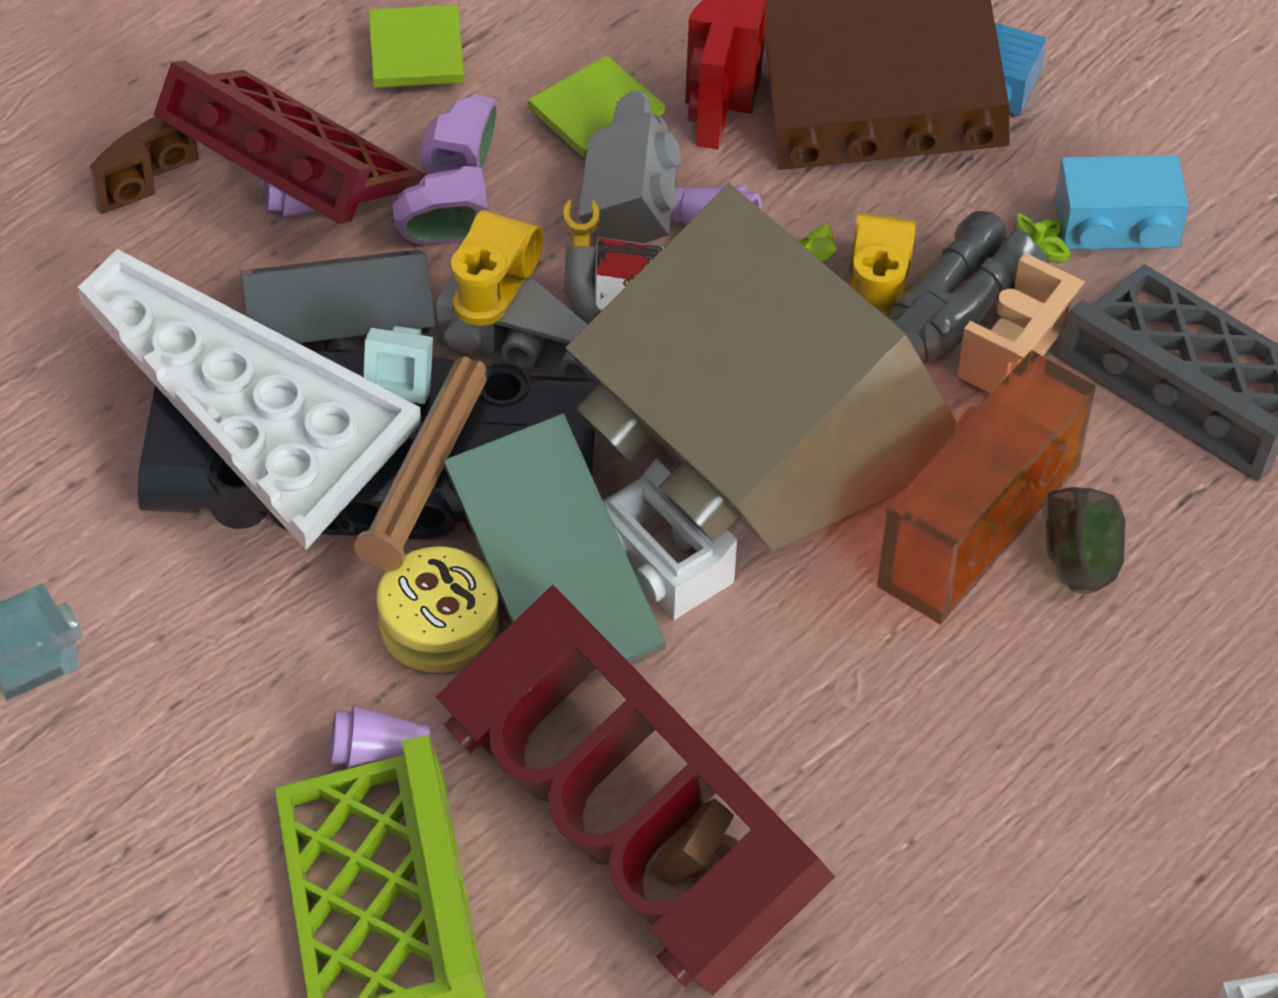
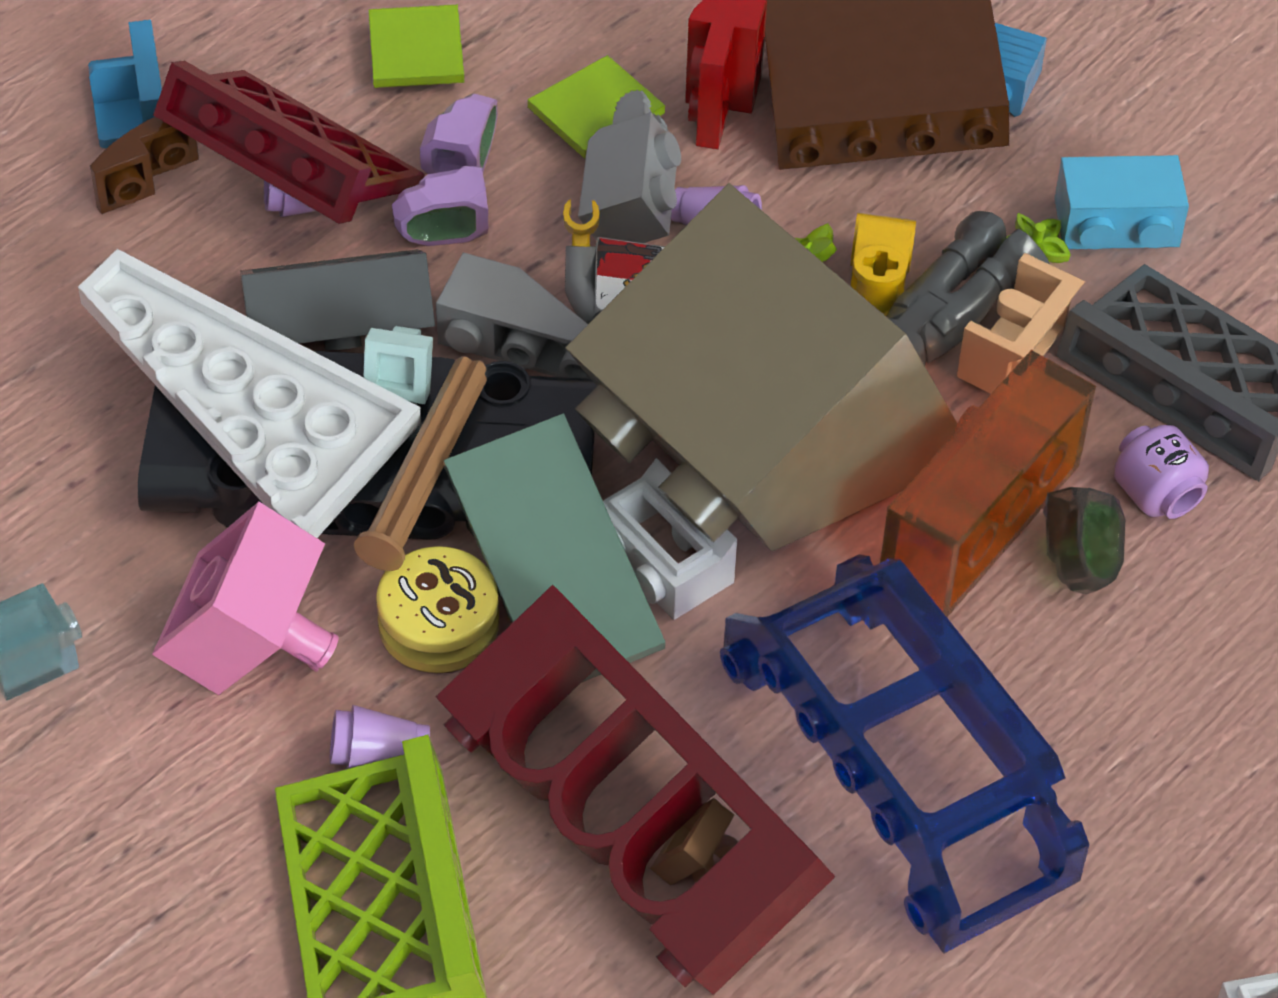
(126, 87): none -> dark azure panel
(245, 602): none -> bright pink brick
(493, 266): yellow piece -> none
(888, 594): none -> clear blue windscreen
(1161, 471): none -> lavender head

